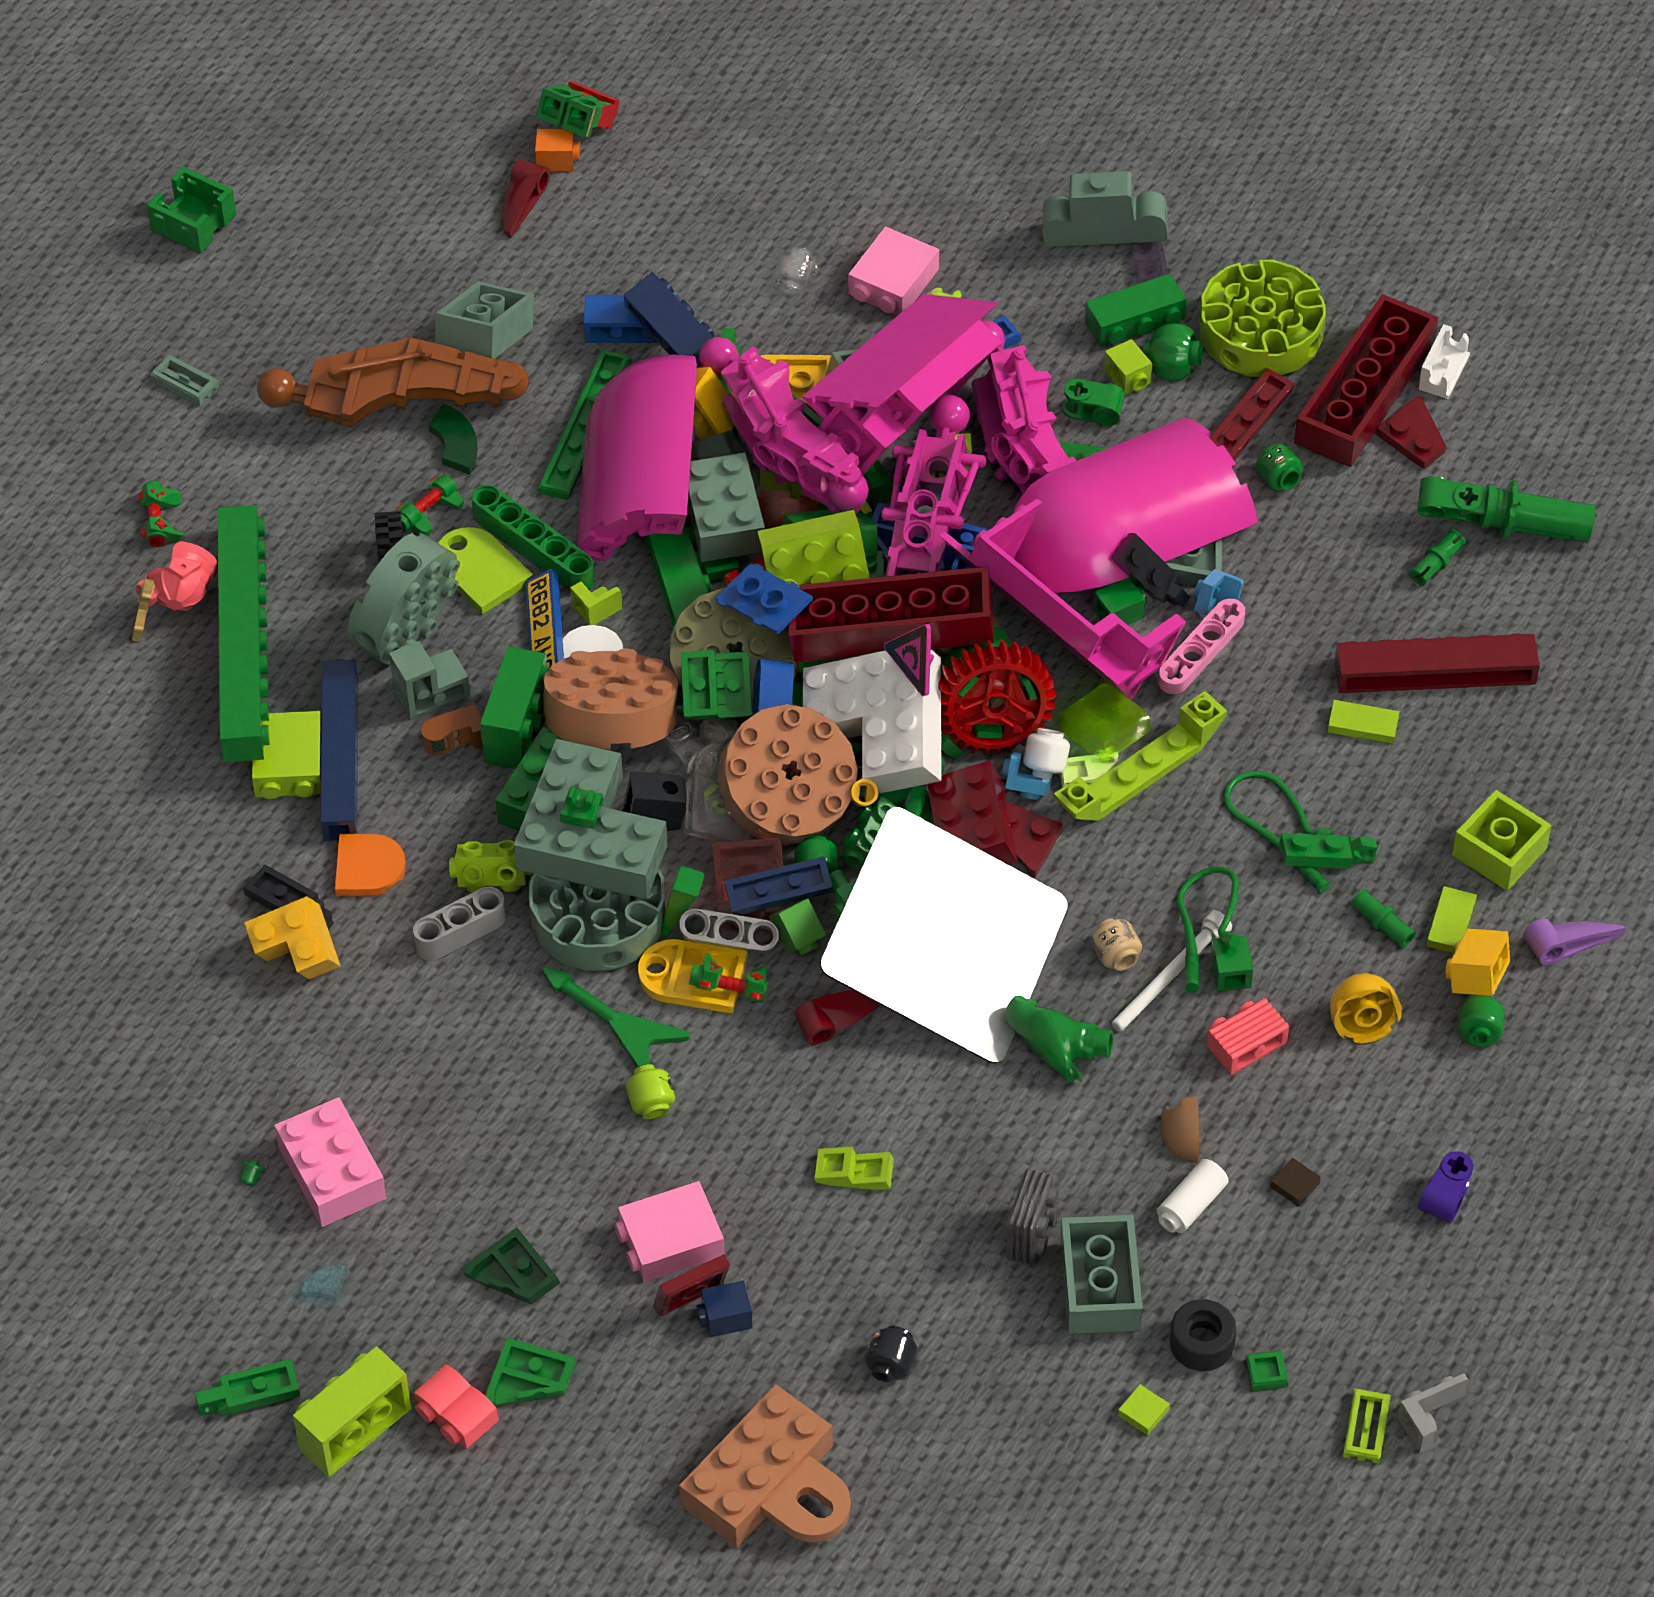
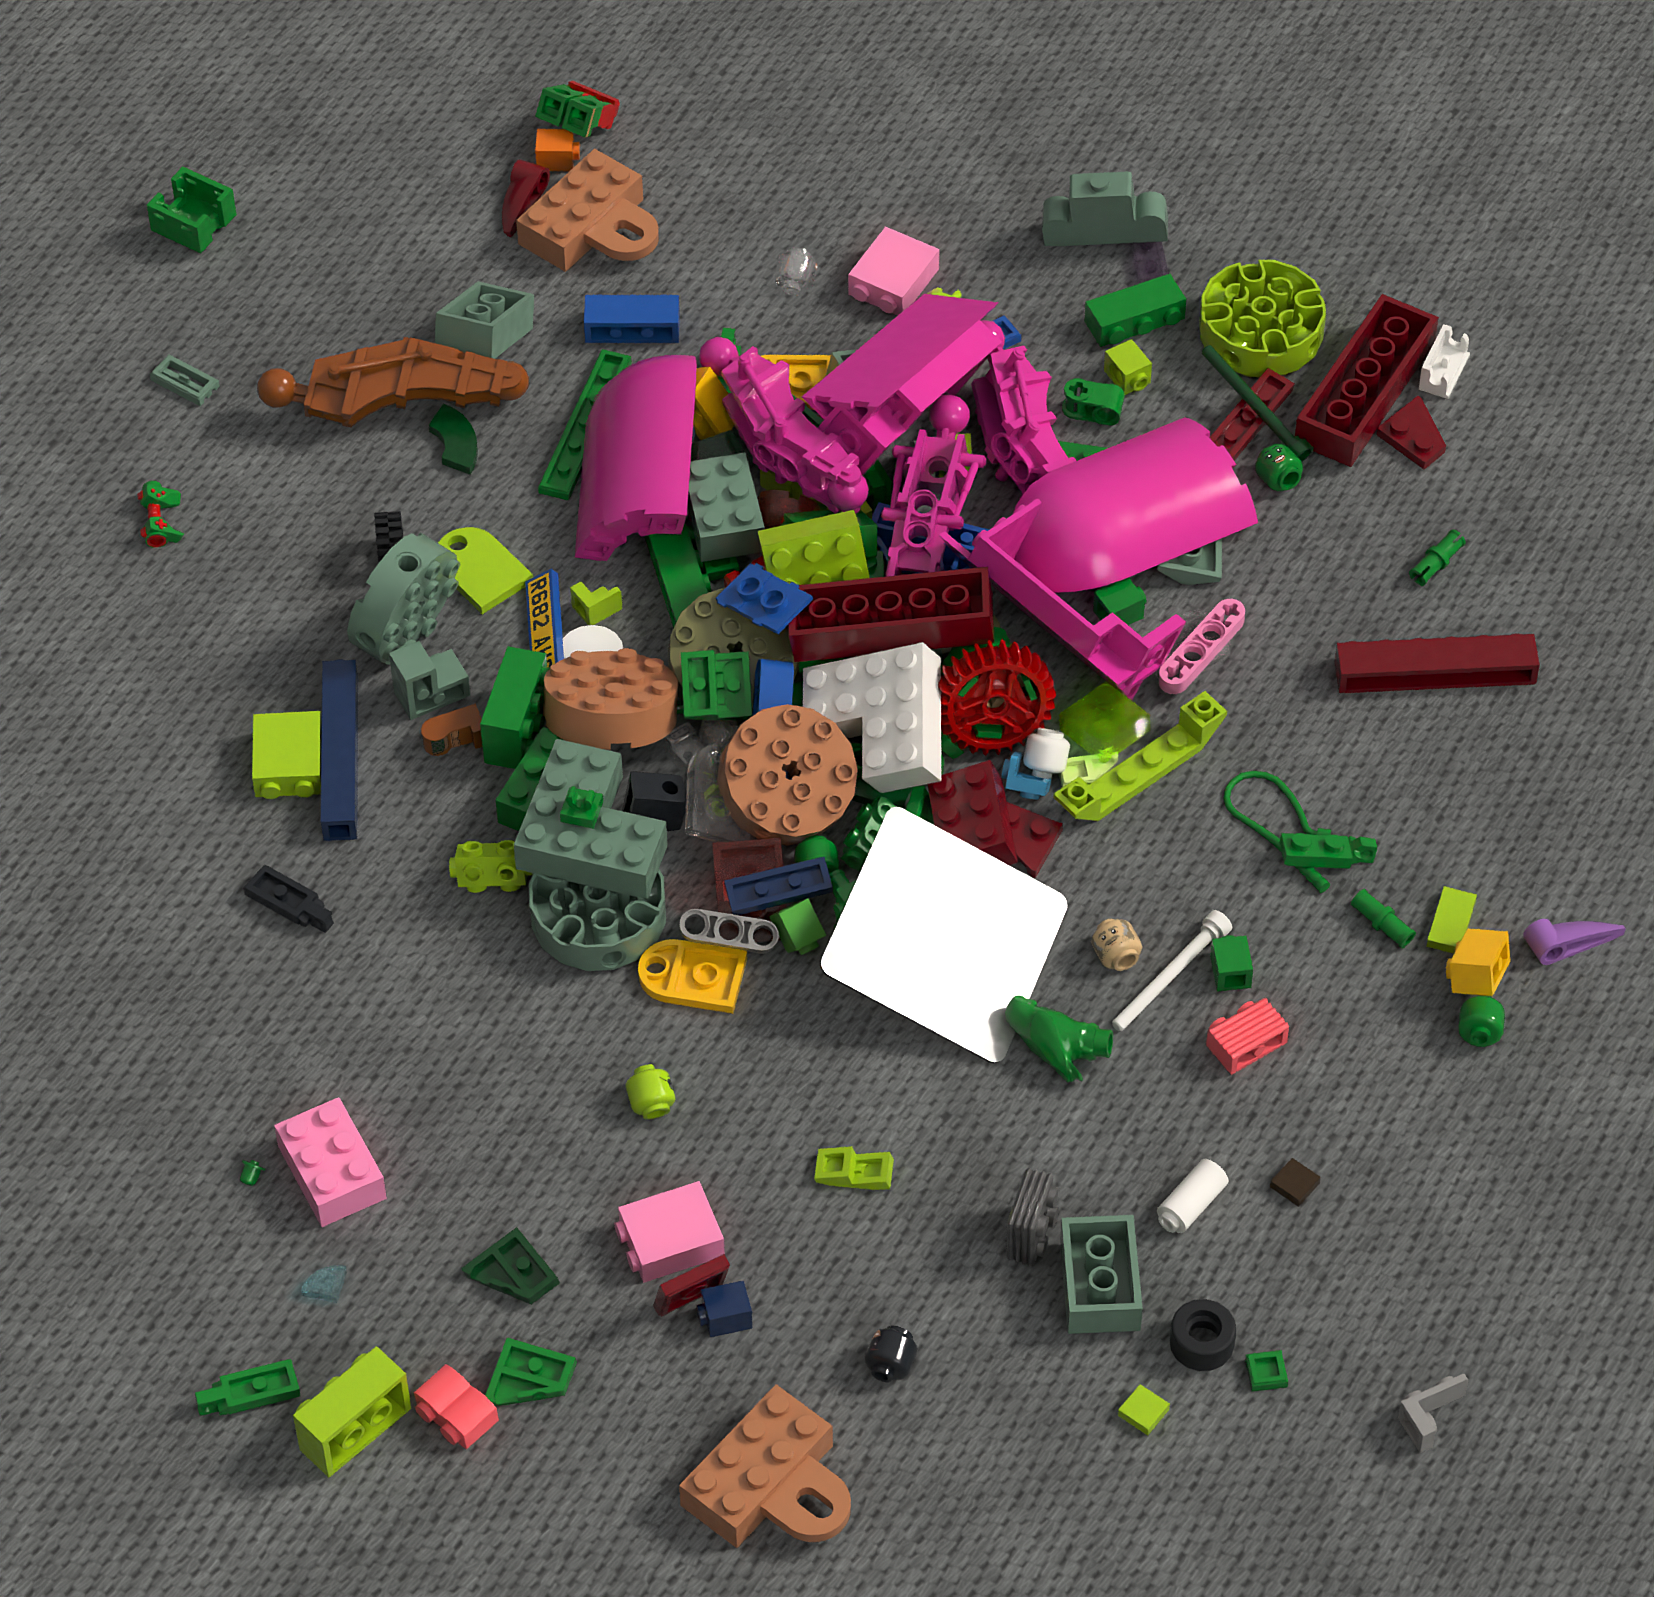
(178, 585): coral helmet -> none
(242, 634): green brick -> none
(296, 930): yellow brick -> none
(368, 864): orange tile -> none
(441, 491): green piece -> none
(473, 921): light grey beam -> none
(531, 537): green beam -> none
(587, 212): none -> nougat brick
(632, 1032): green piece -> none
(666, 317): dark blue brick -> none
(682, 895): green slope -> none
(710, 976): green piece -> none
(831, 1013): dark red piece -> none
(870, 792): yellow hinge -> none
(913, 656): piece -> none
(1149, 571): black hinge -> none
(1173, 350): green plant -> none
(1181, 1129): medium nougat brick -> none
(1214, 589): dark azure bracket -> none
(1226, 937): green piece -> none
(1298, 446): none -> dark green piece
(1362, 1451): lime tile -> none
(1363, 721): lime tile -> none
(1364, 1008): yellow cylinder -> none
(1446, 1190): dark purple piece -> none
(1501, 840): lime brick -> none
(1505, 509): green piece -> none

